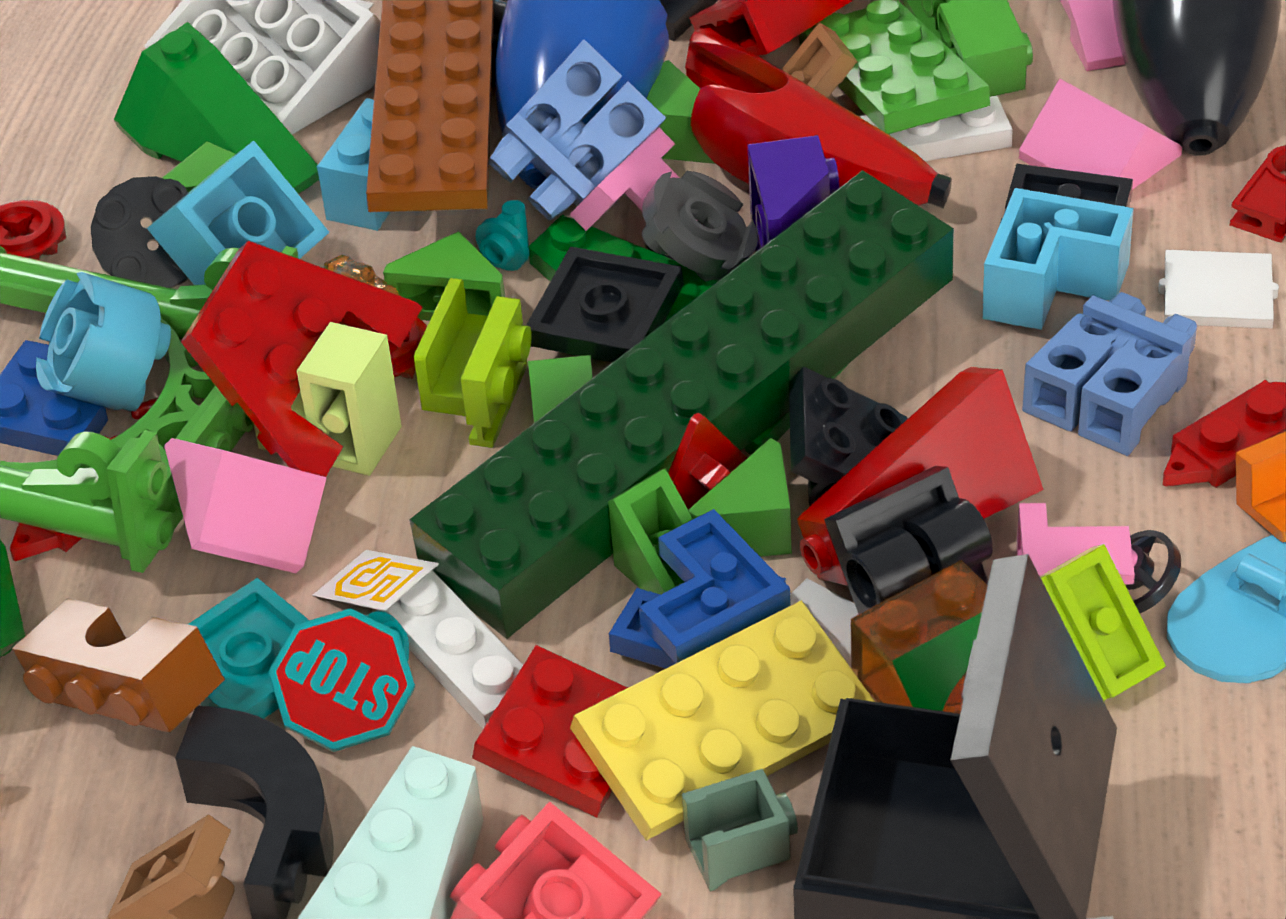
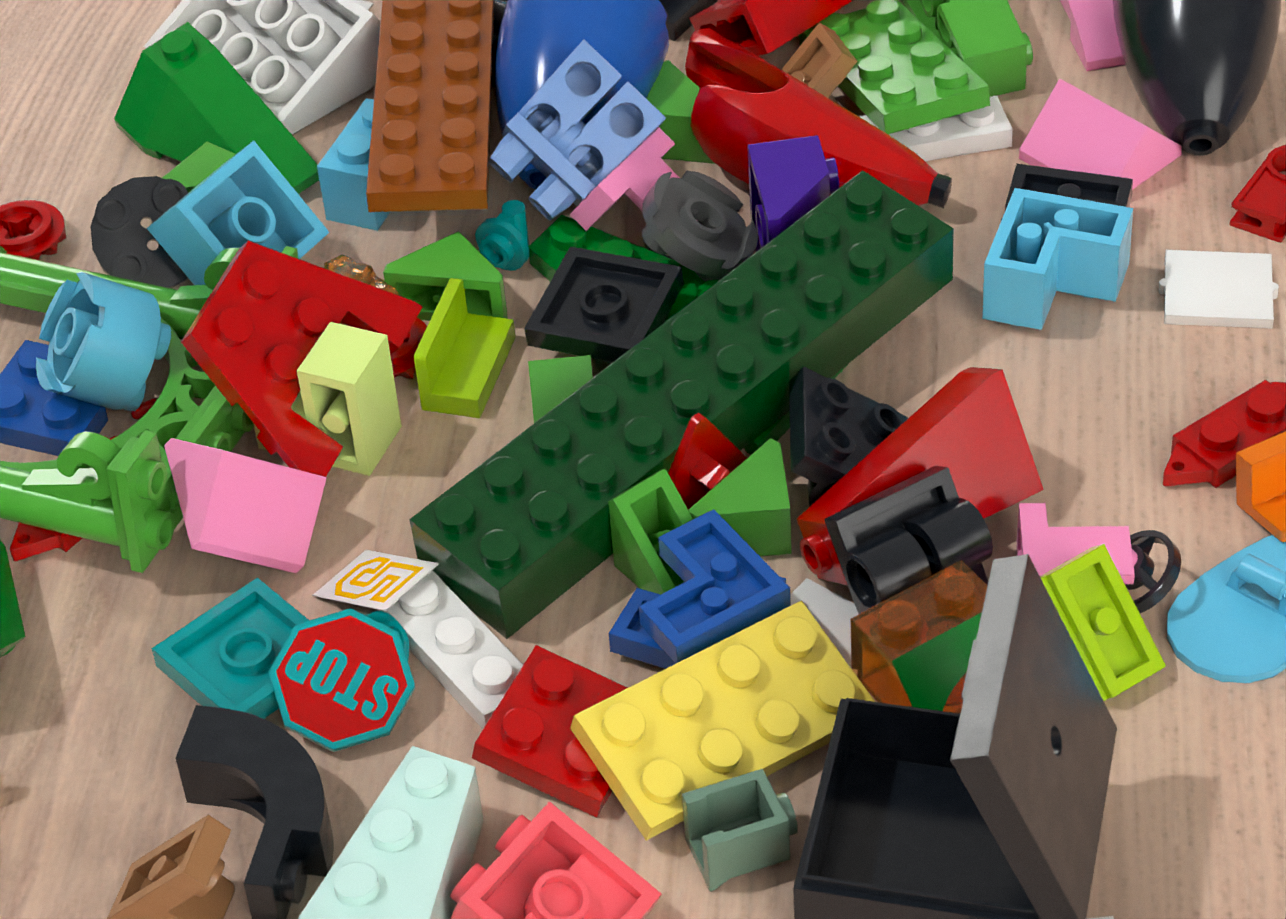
(89, 665): dark orange arch -> none
(495, 370): lime plate -> none
(1109, 371): medium blue hips -> none

